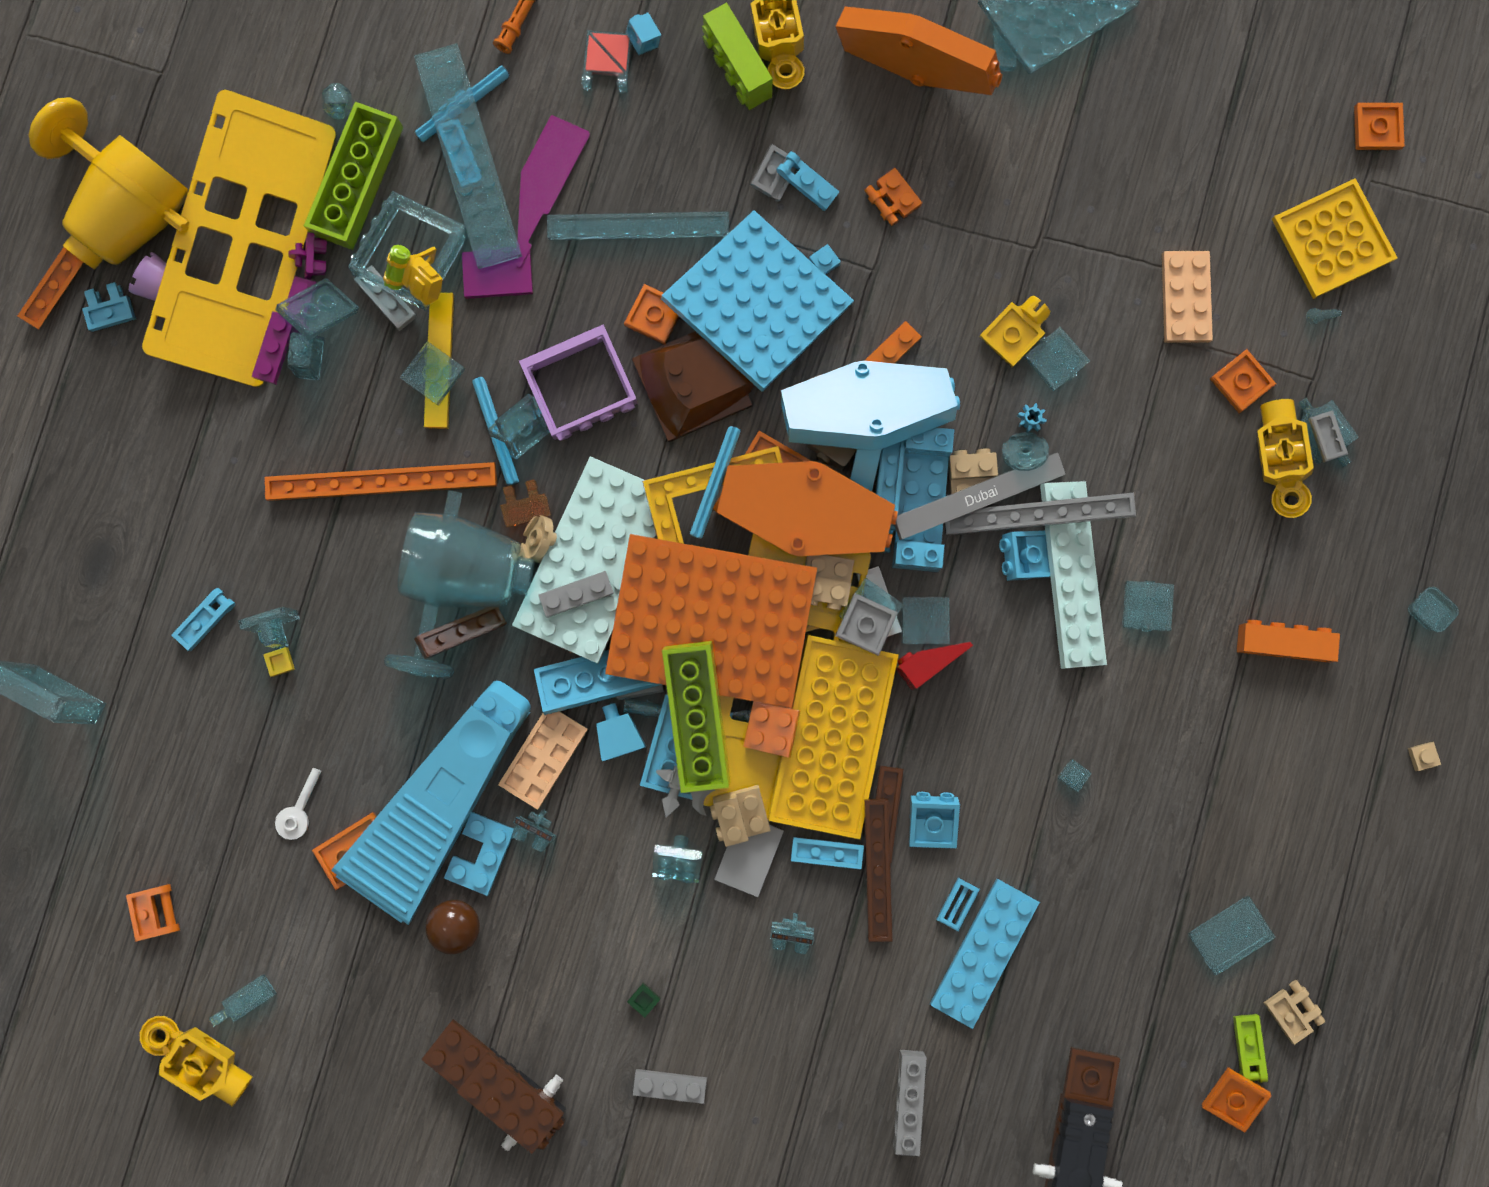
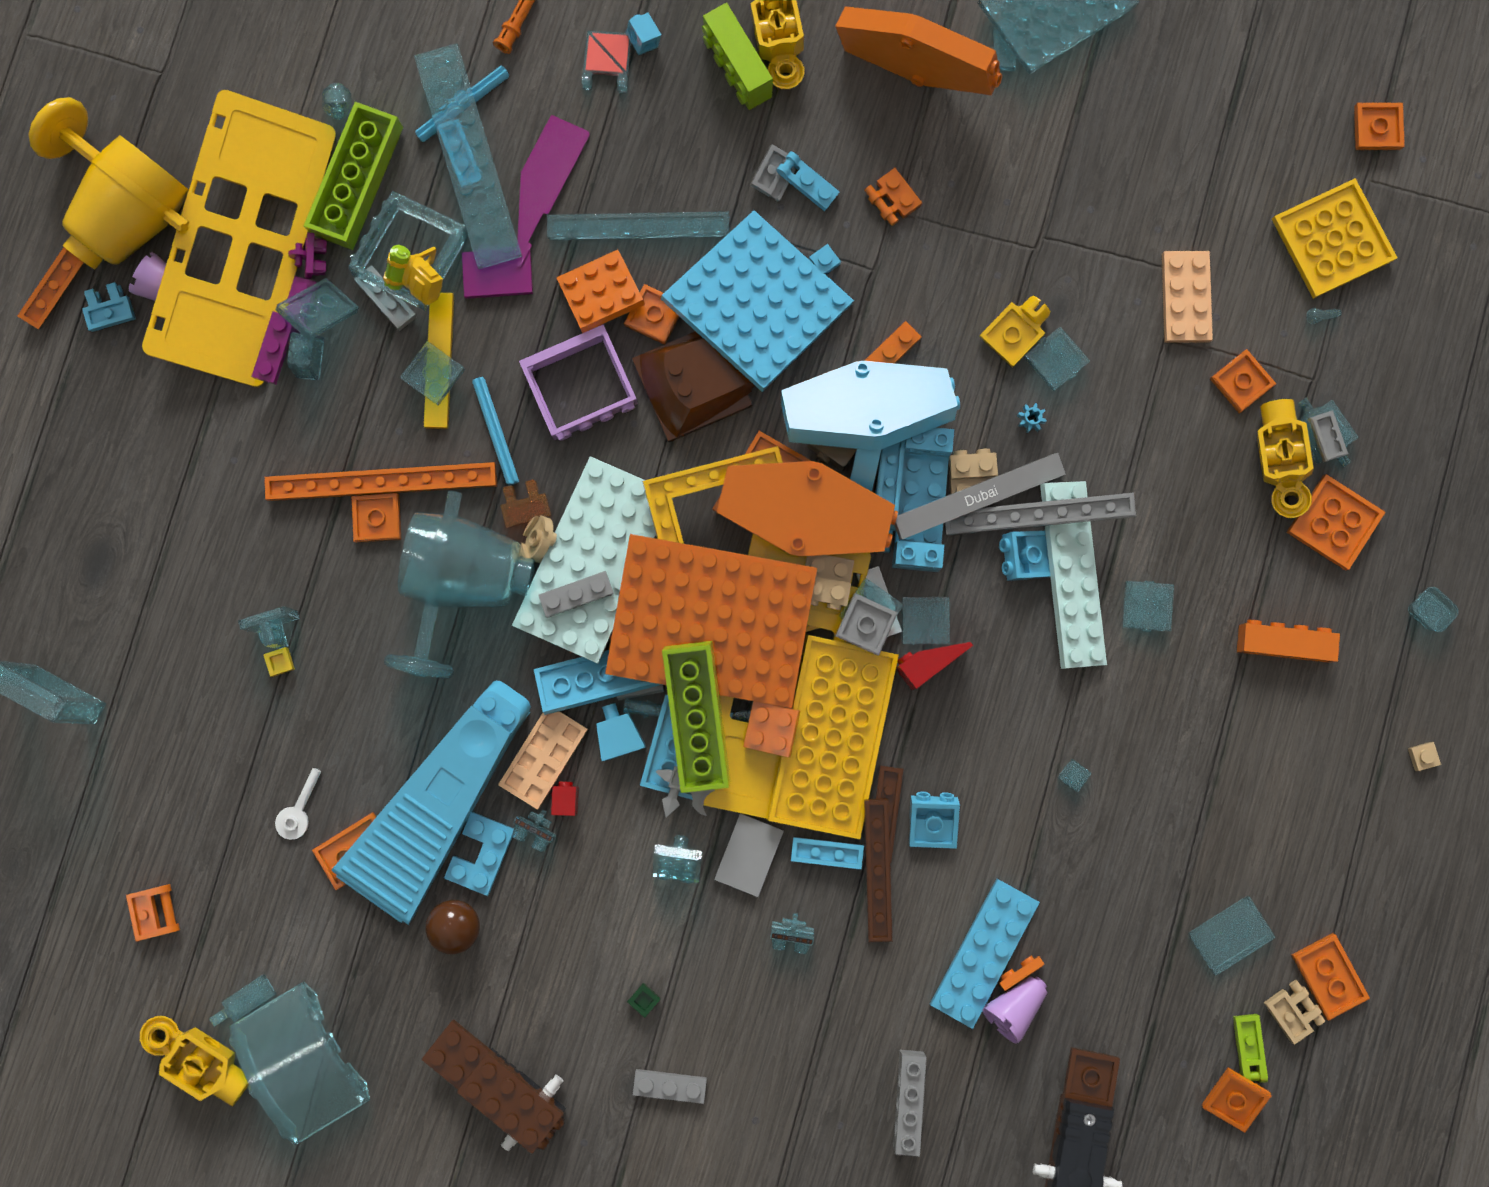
(203, 619): medium azure plate -> none
(296, 1065): none -> clear light blue panel
(376, 517): none -> orange tile
(459, 631): reddish brown tile -> none
(520, 426): clear light blue bracket -> none
(565, 799): none -> red brick
(600, 291): none -> orange plate
(715, 482): medium azure axle -> none
(739, 815): tan plate -> none
(948, 922): medium azure tile -> none
(1012, 978): none -> orange plate
(1016, 1008): none -> lavender cone
(1025, 451): clear light blue plate -> none
(1330, 976): none -> orange tile
(1336, 522): none -> orange plate

